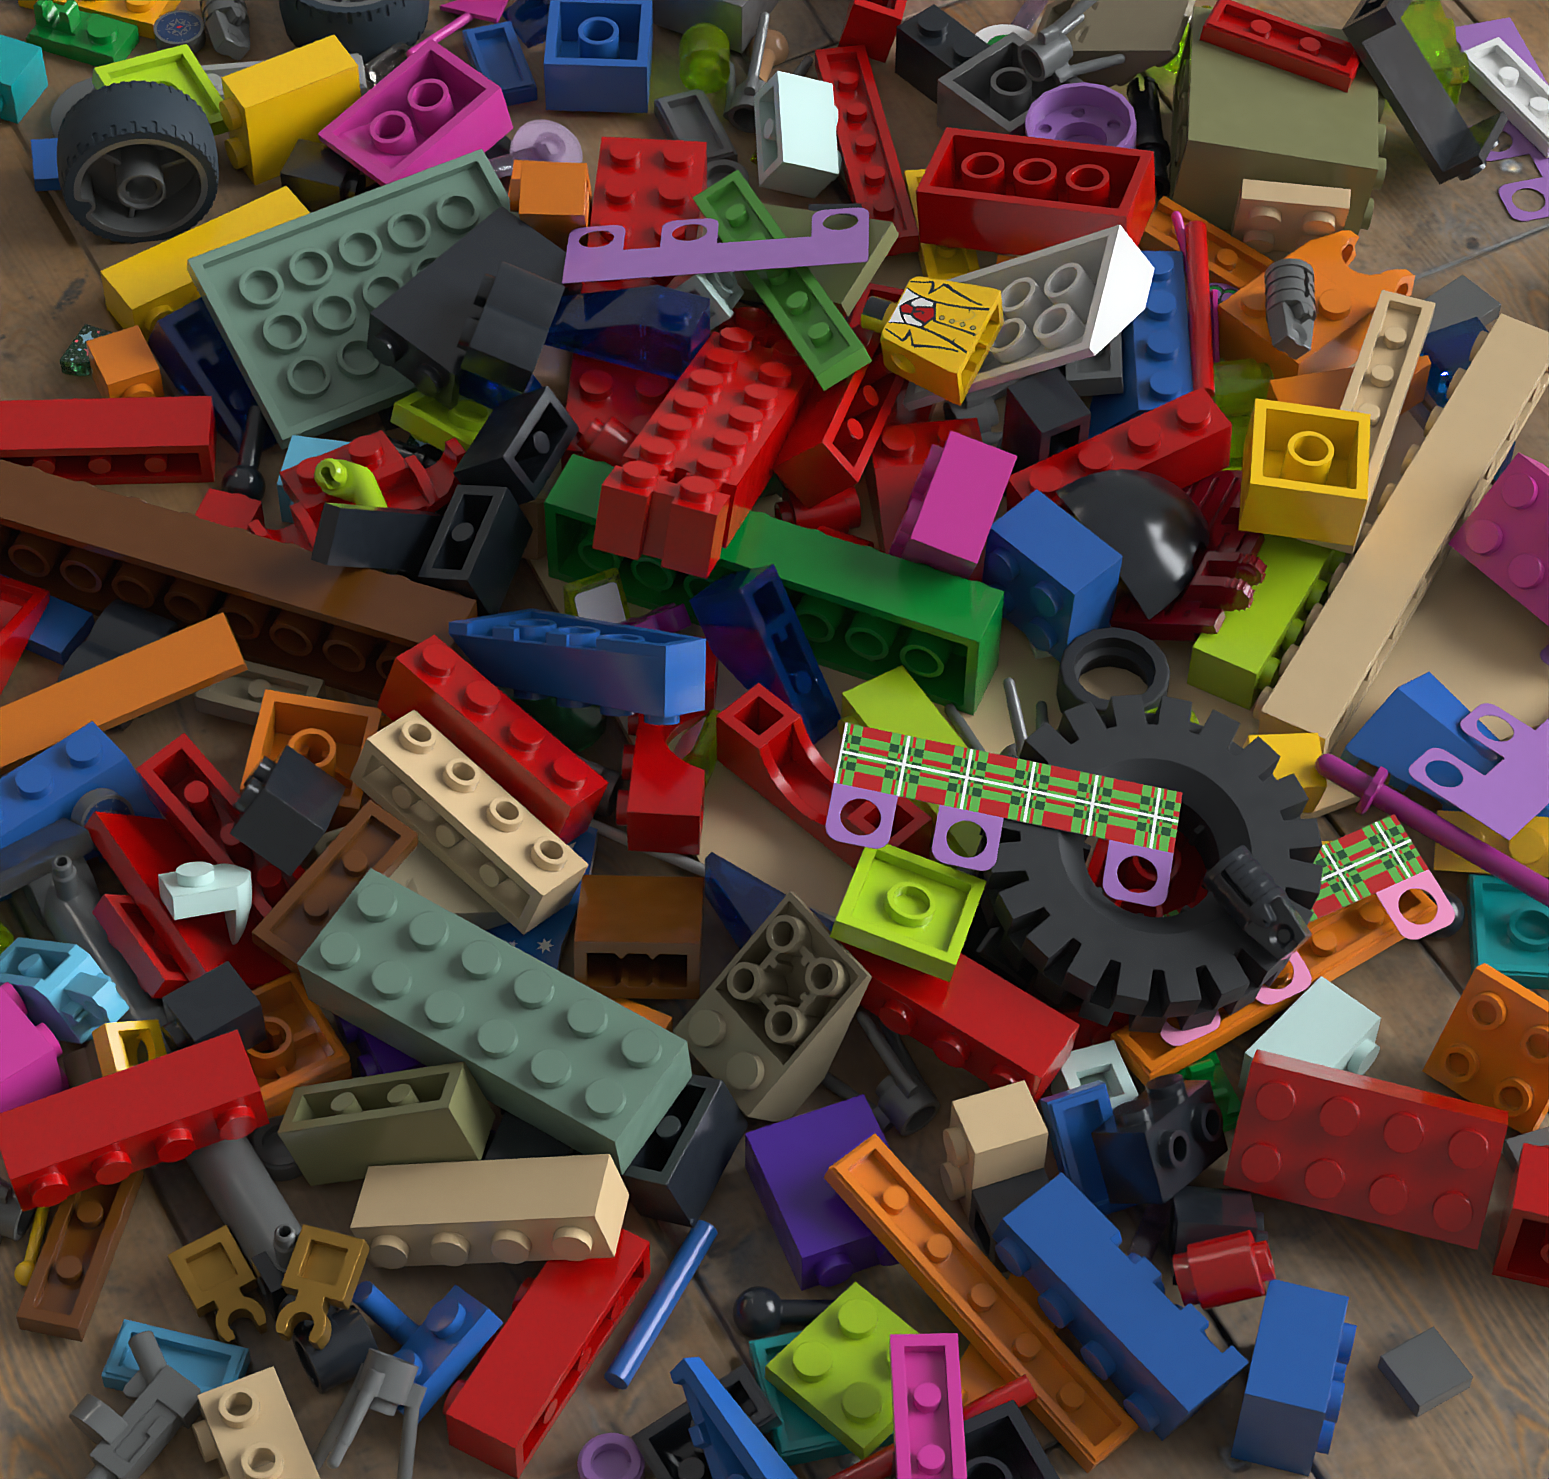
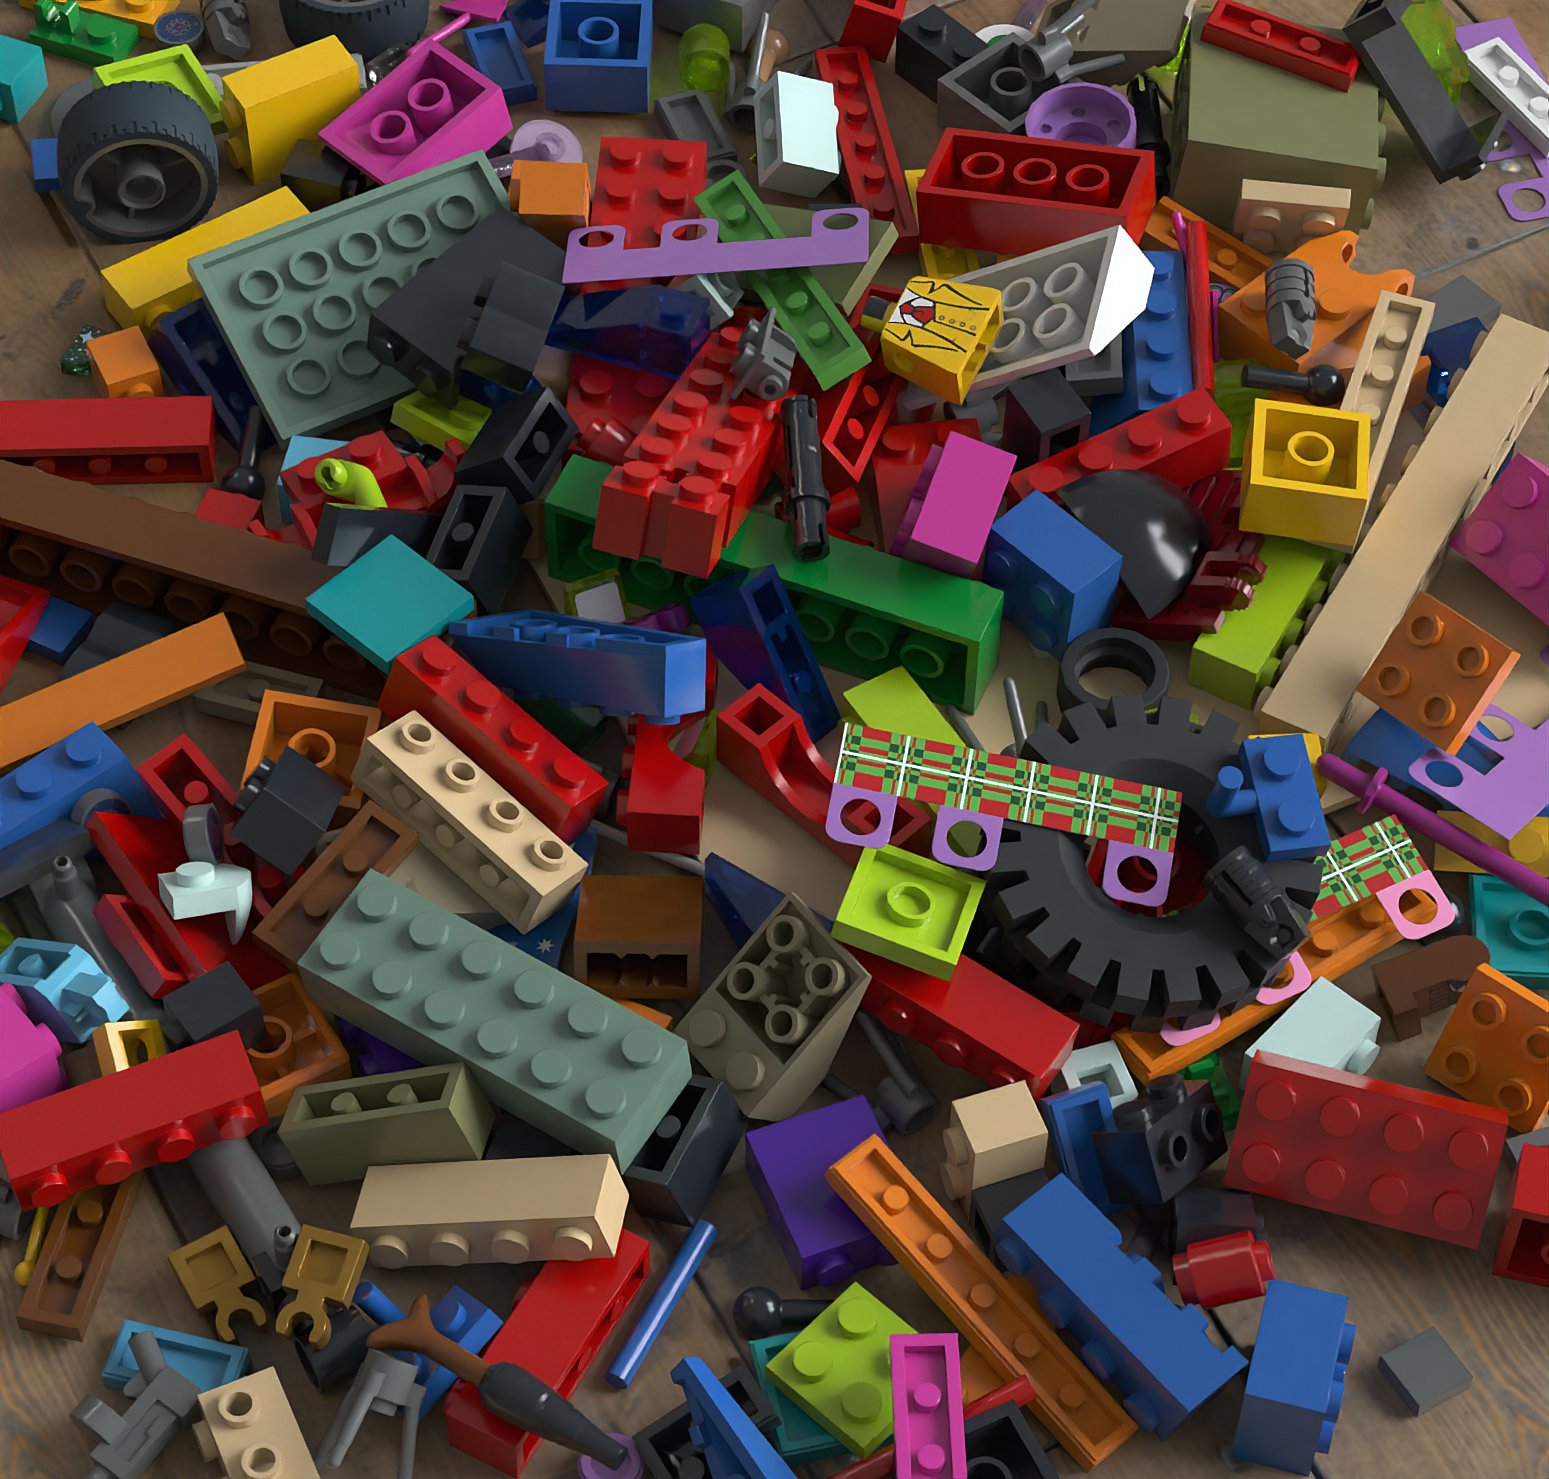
(203, 834): none -> dark grey tile
(389, 602): none -> teal tile
(502, 1387): none -> black piece
(763, 359): none -> dark grey hinge
(806, 496): none -> black pin
(1279, 795): none -> blue plate
(1319, 385): none -> black bar
(1426, 980): none -> reddish brown leg
(1437, 673): none -> orange plate

